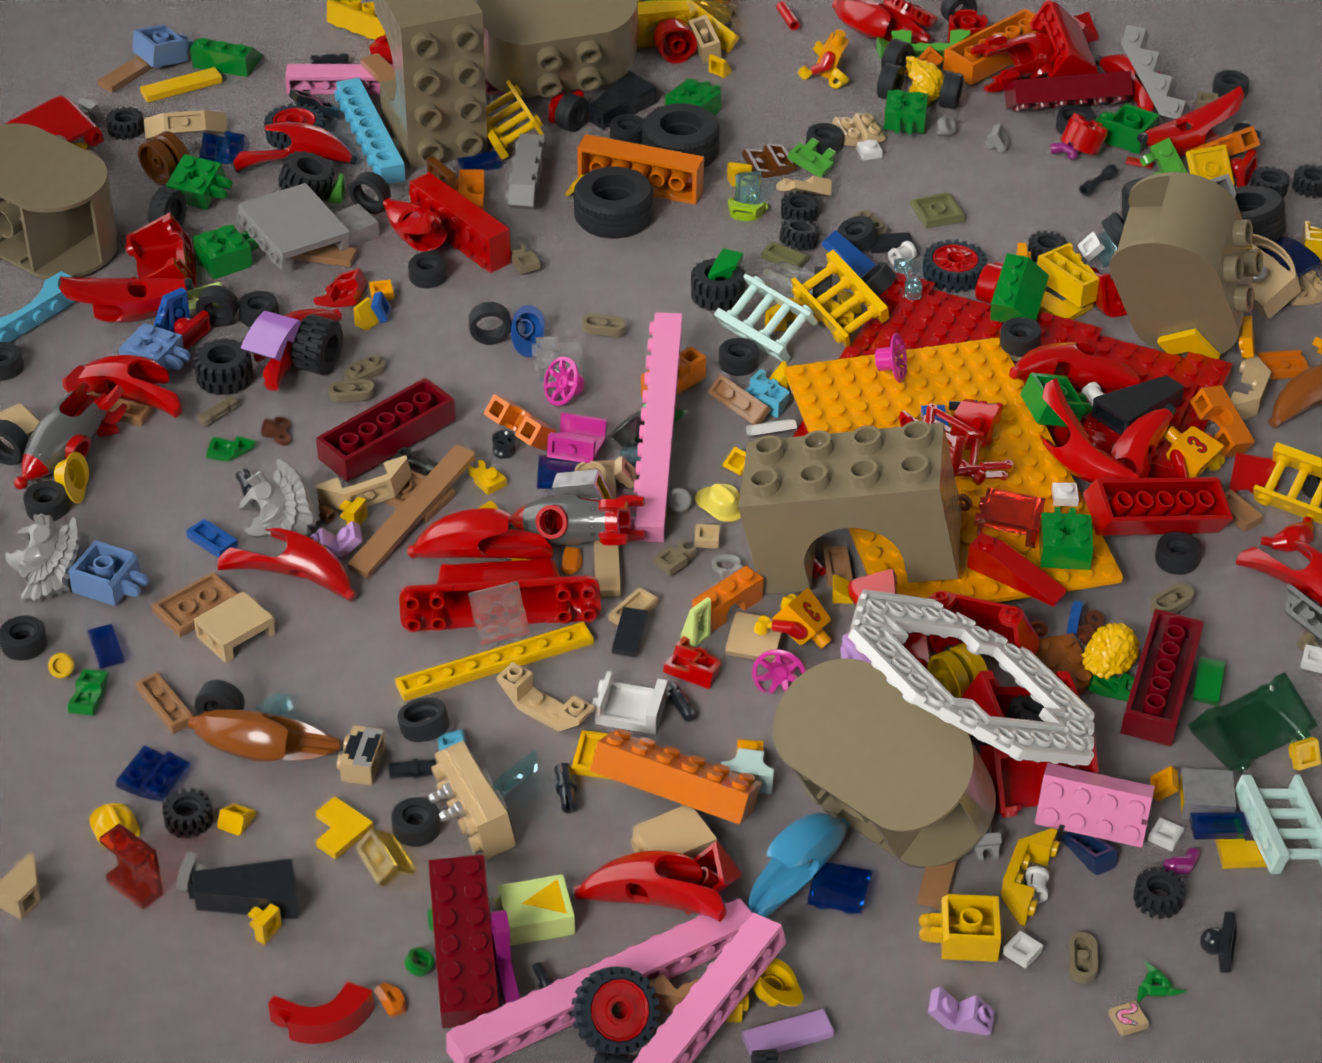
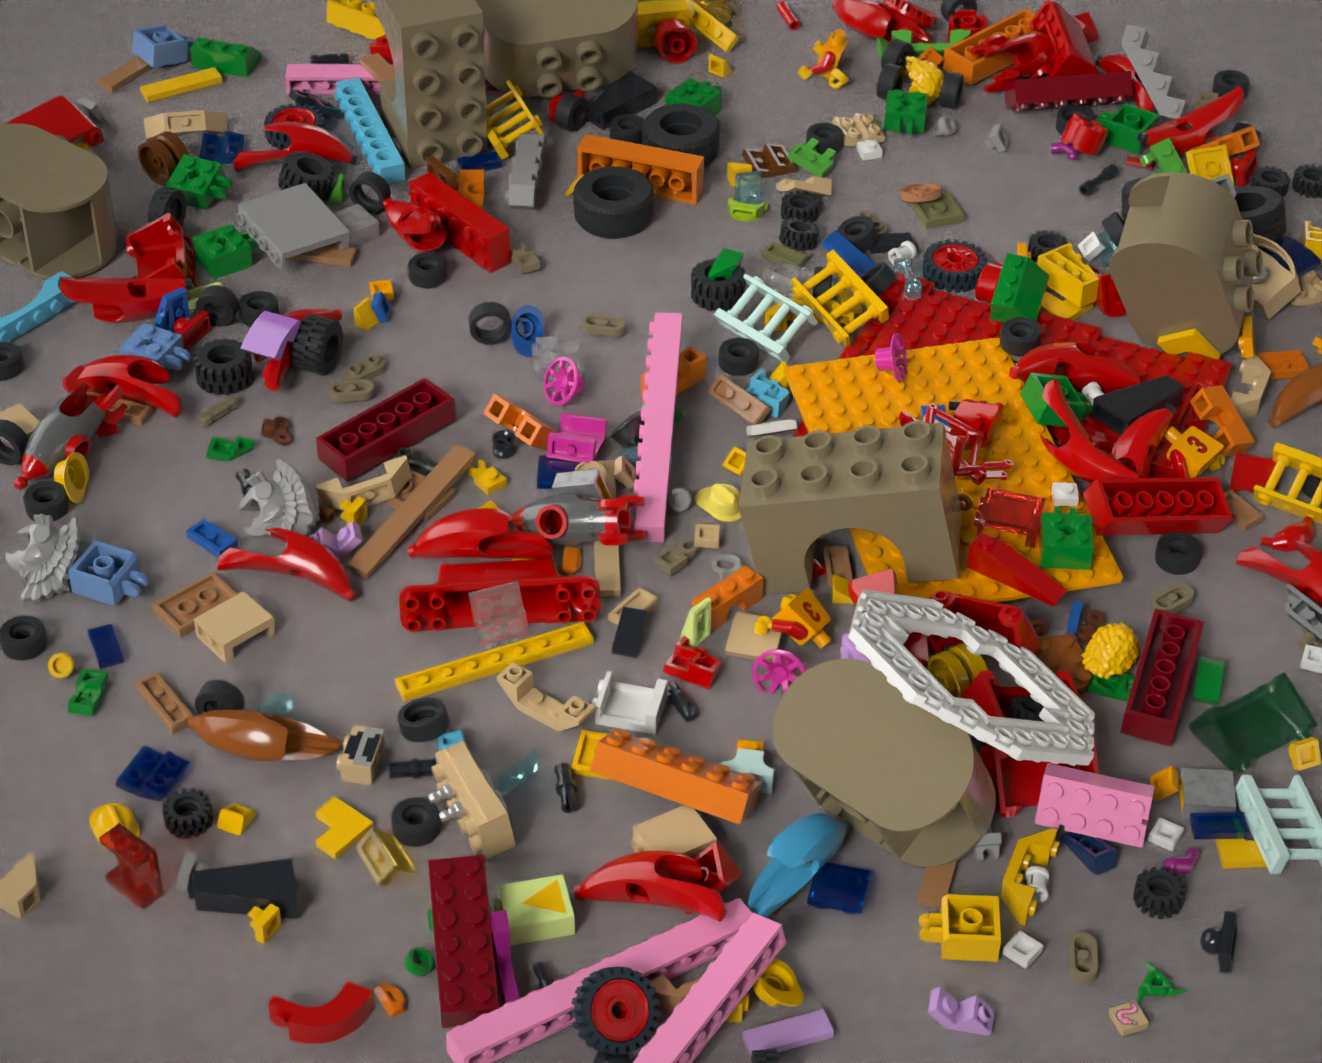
(125, 123): black tyre -> none
(344, 290): red slope -> none
(706, 38): tan brick -> none
(917, 193): none -> nougat tile

